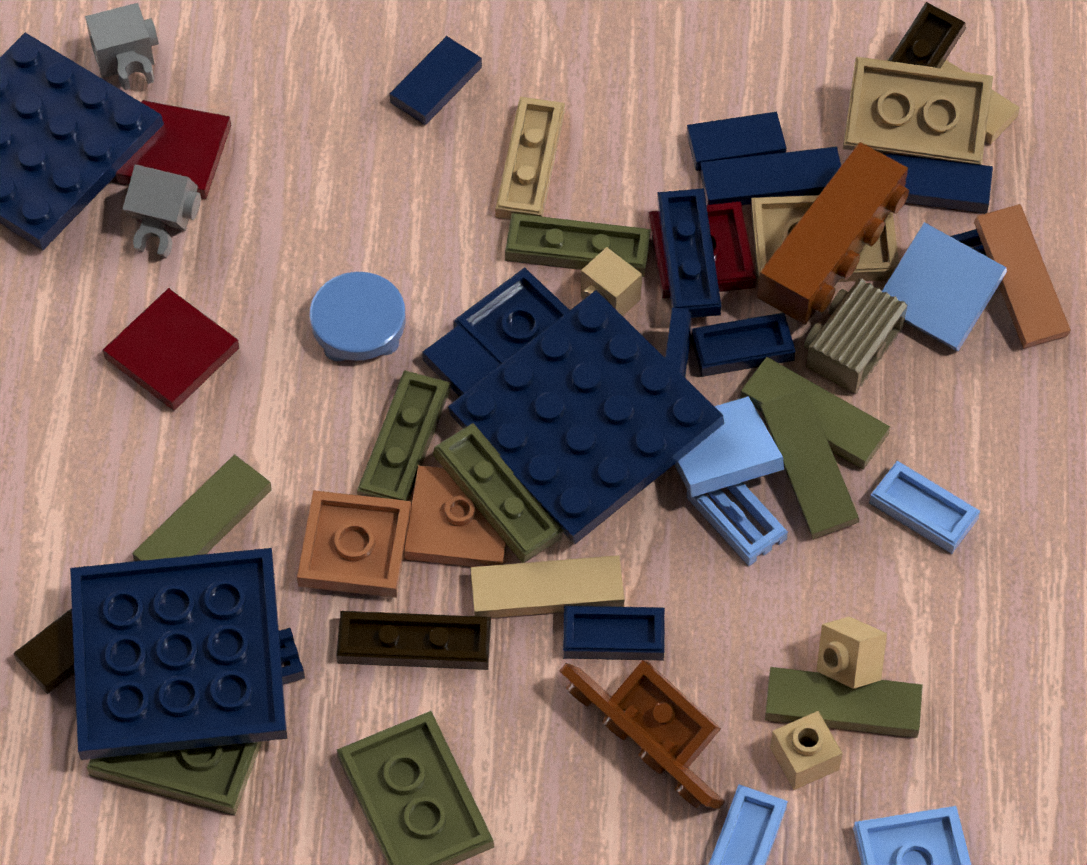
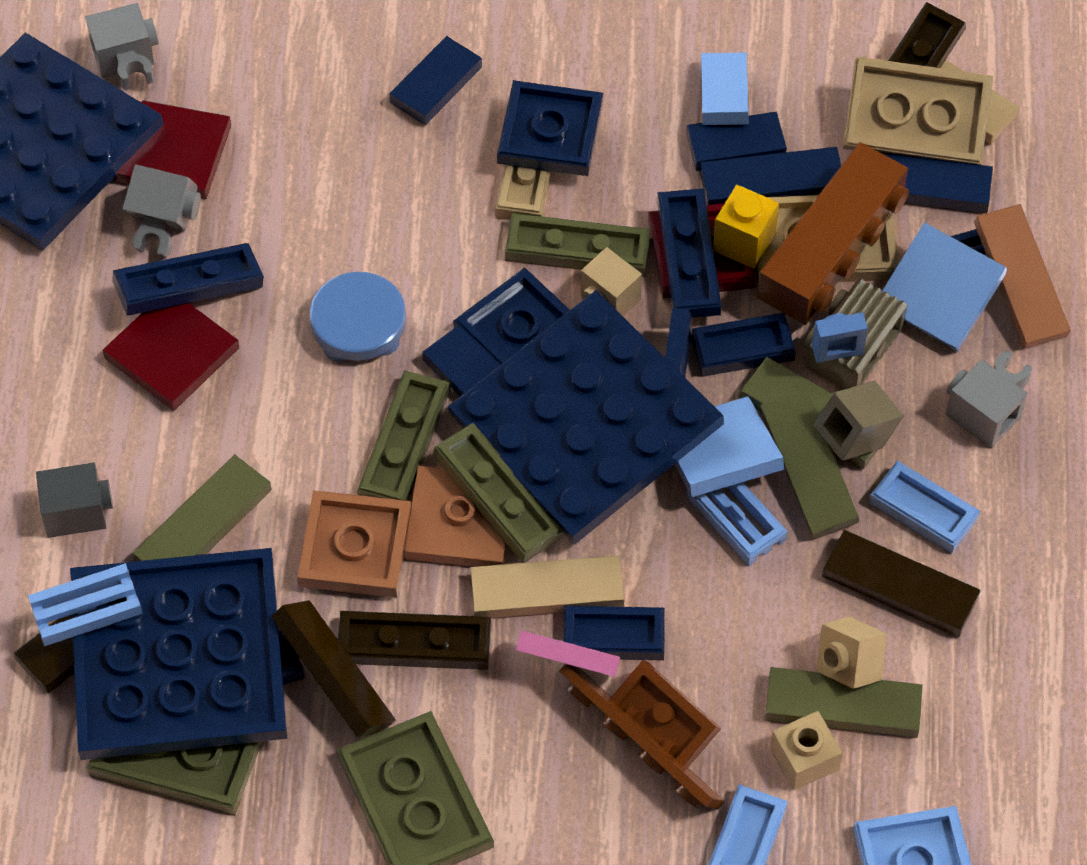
(73, 499): none -> dark grey brick
(81, 597): none -> light blue tile
(187, 279): none -> dark blue tile
(333, 668): none -> dark brown tile
(550, 128): none -> dark blue tile
(568, 653): none -> bright pink tile
(724, 89): none -> light blue tile
(745, 226): none -> yellow brick
(839, 336): none -> medium blue plate
(858, 420): none -> dark tan brick
(901, 583): none -> dark brown tile
(988, 398): none -> light grey brick

